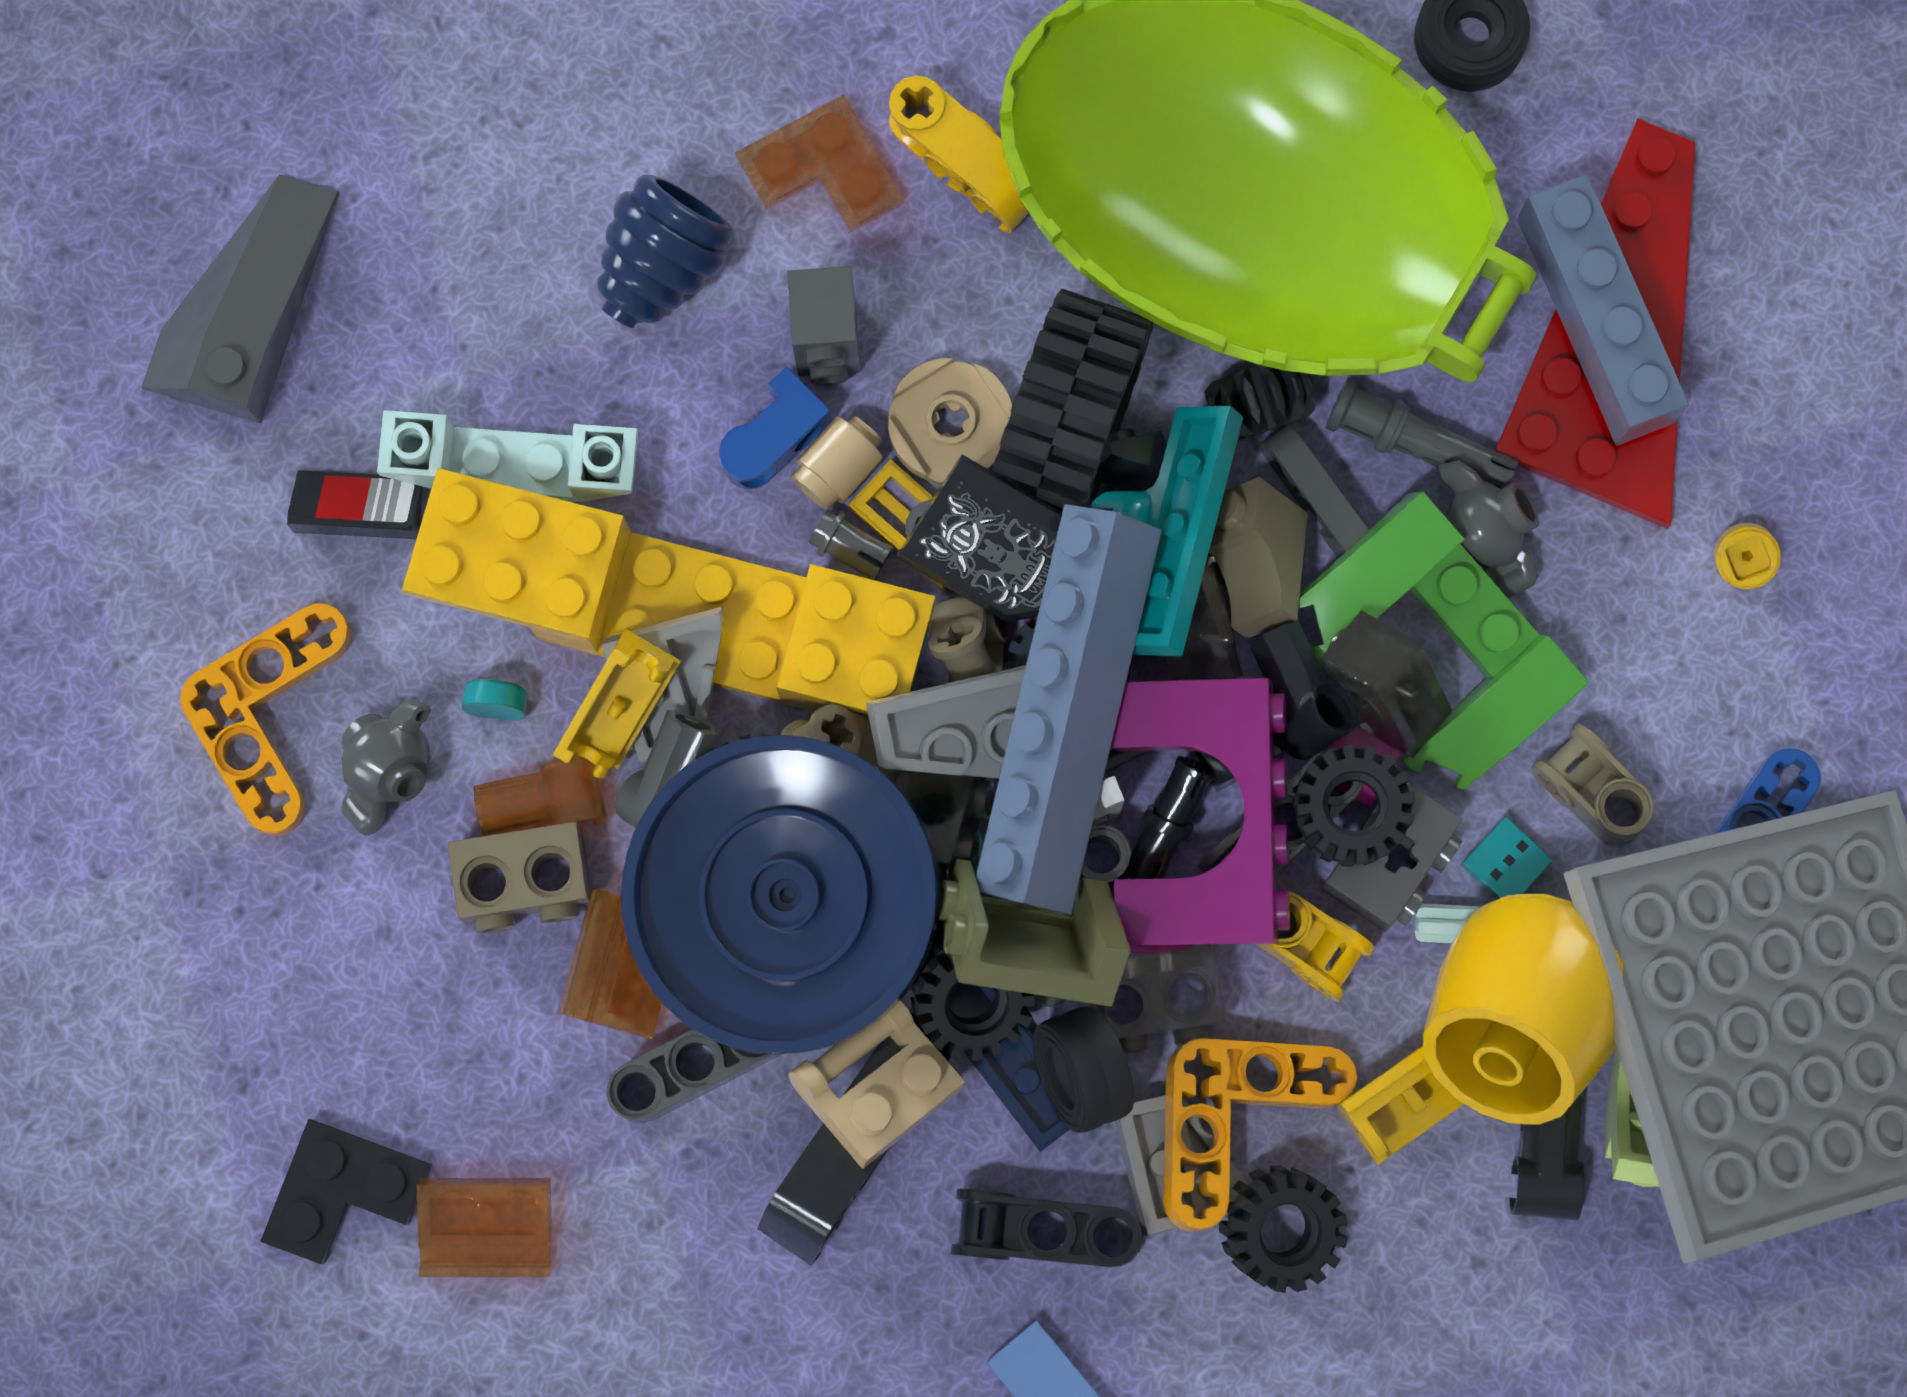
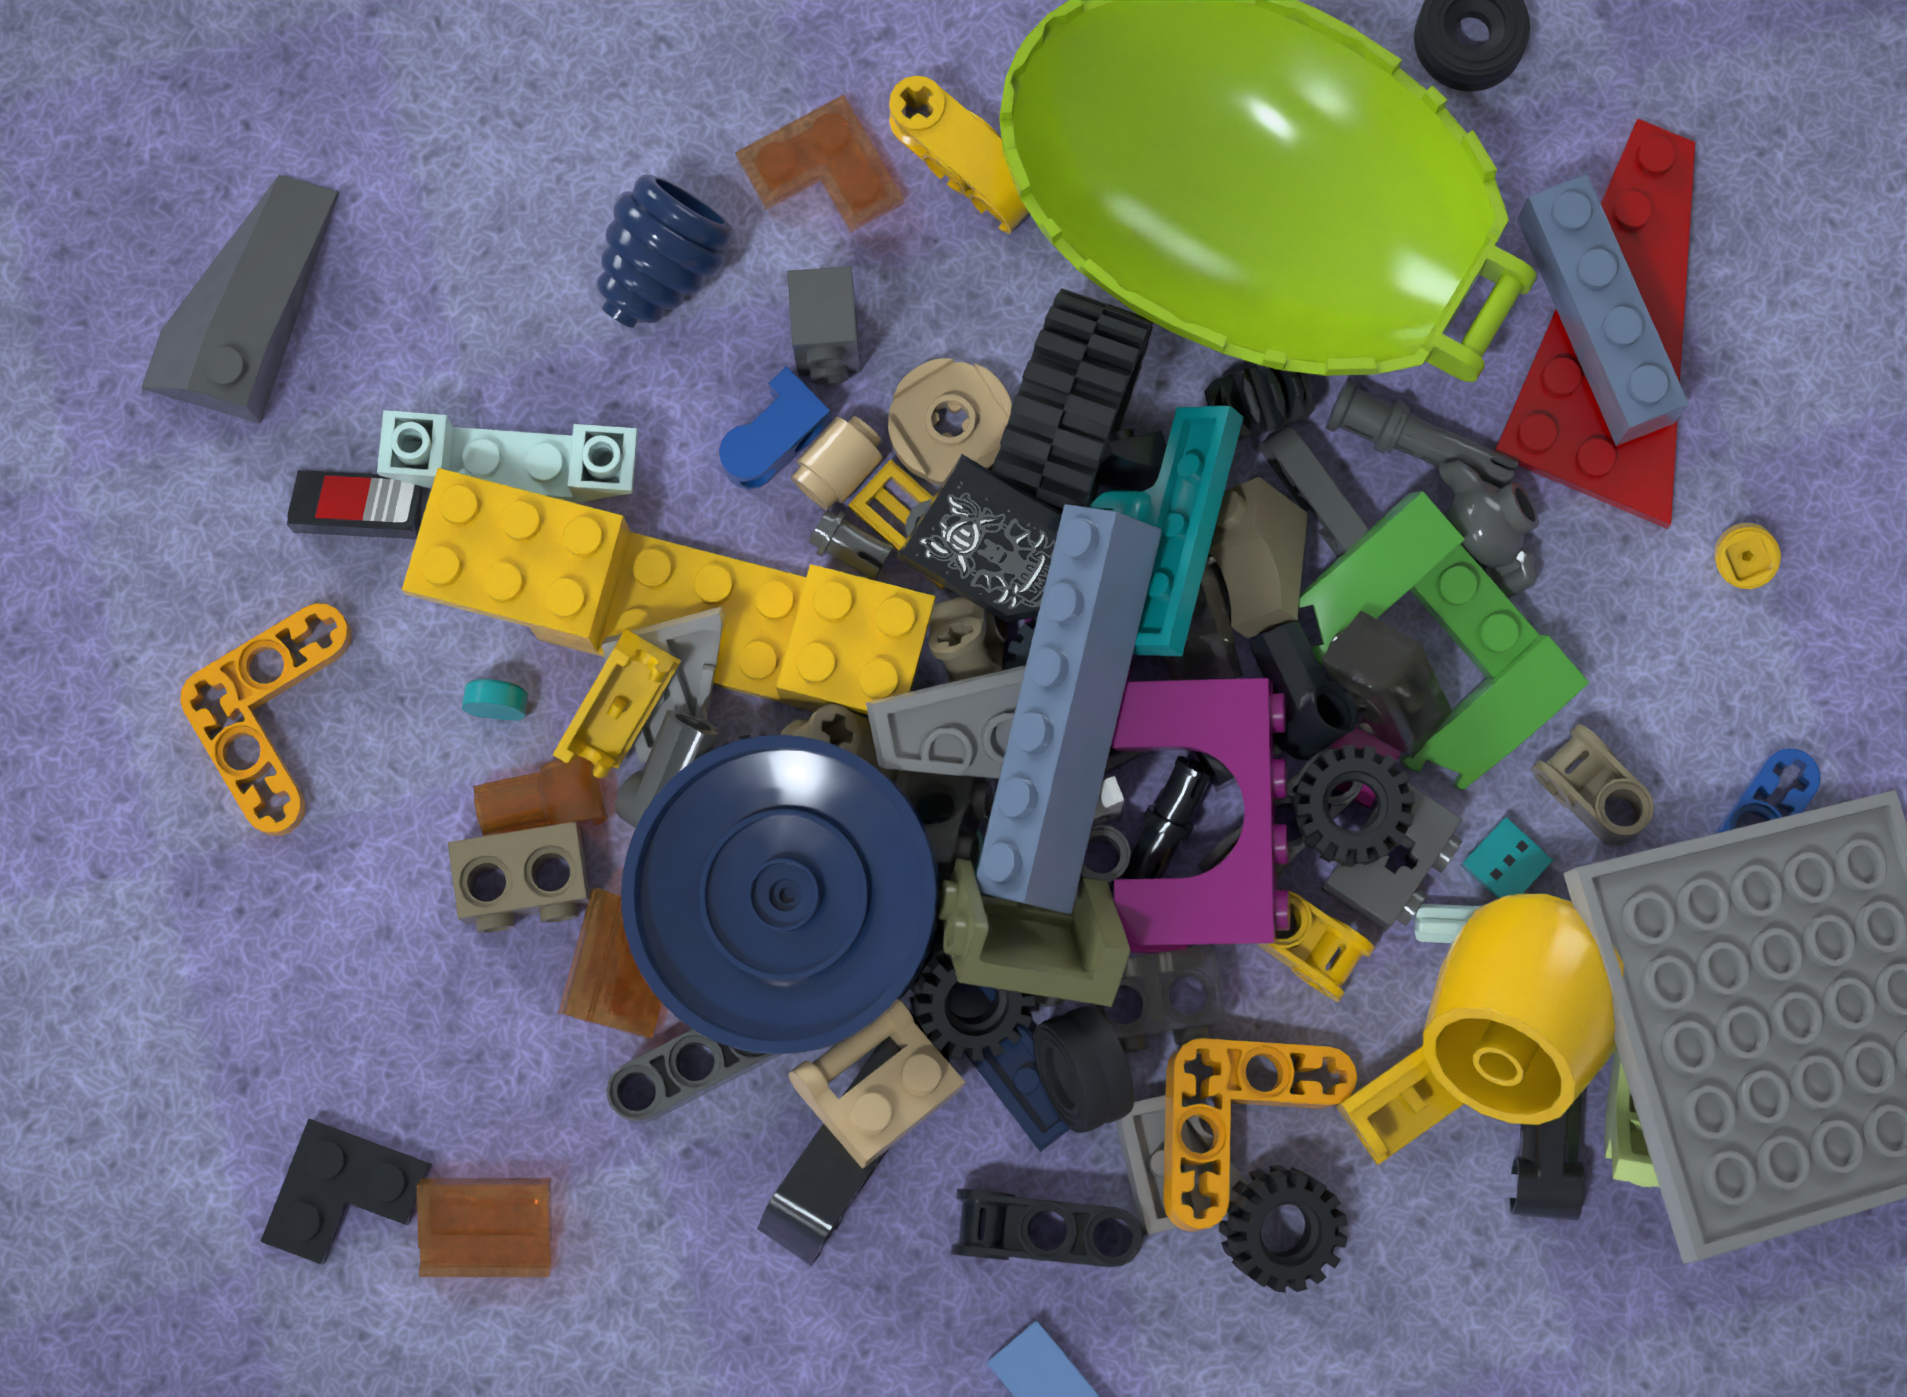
(383, 763): dark grey piece -> none

